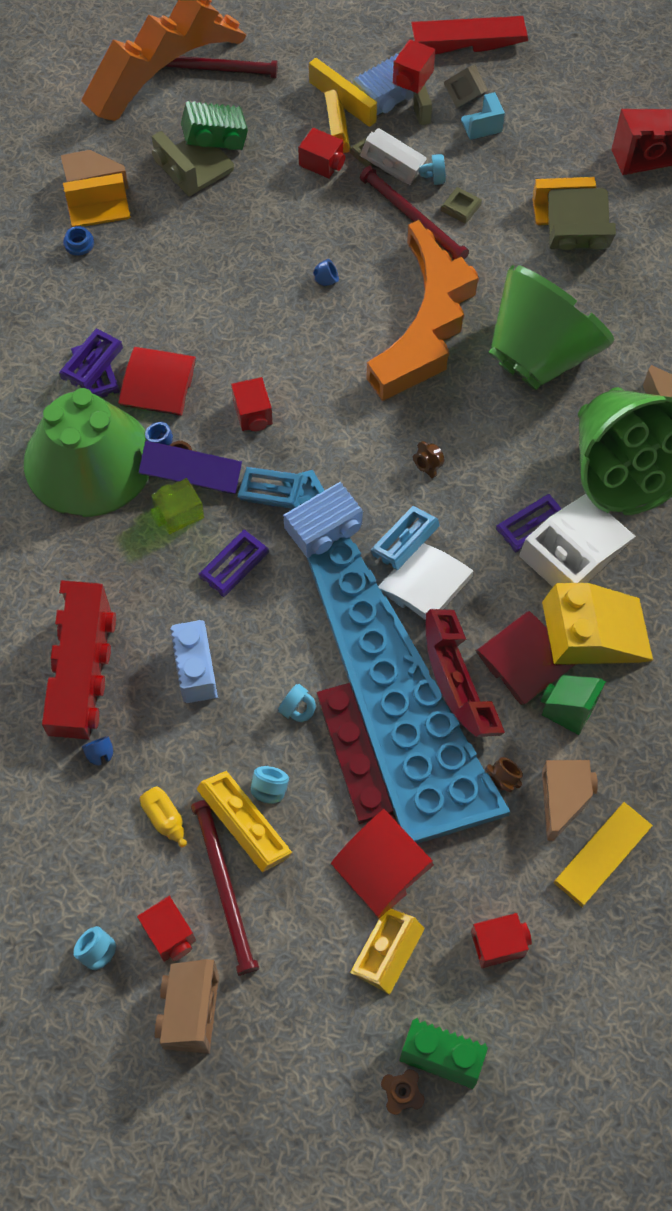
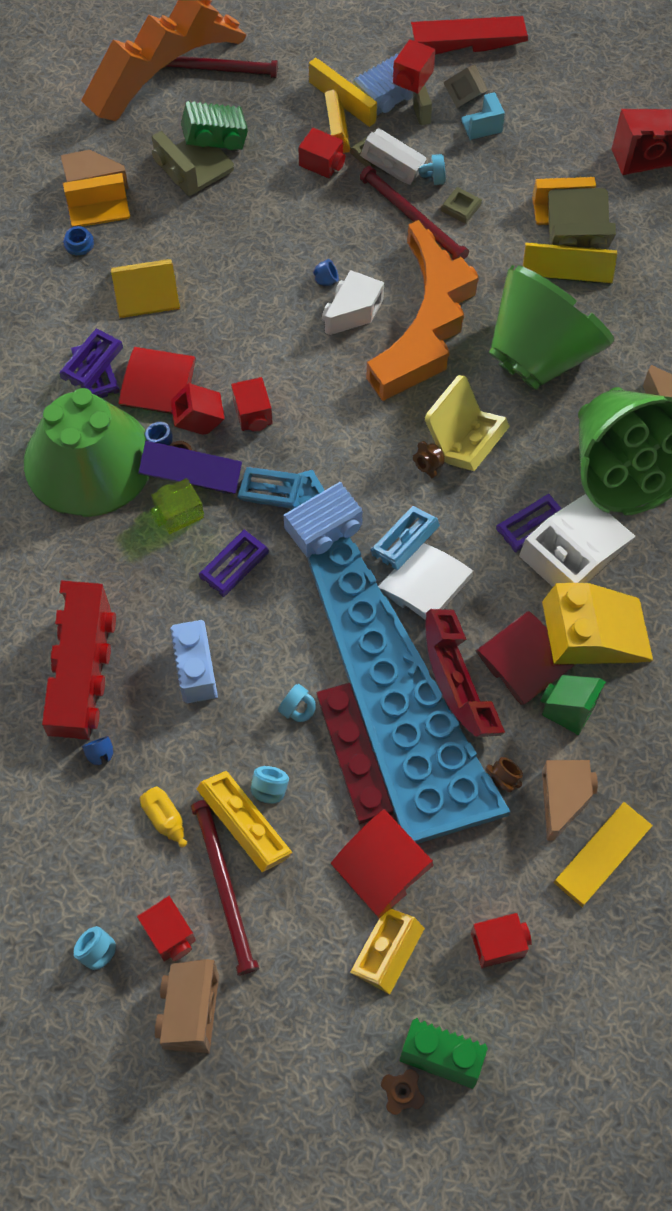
(145, 288): none -> yellow slope
(197, 409): none -> red brick
(354, 303): none -> white slope
(461, 428): none -> light yellow bracket
(570, 262): none -> yellow tile

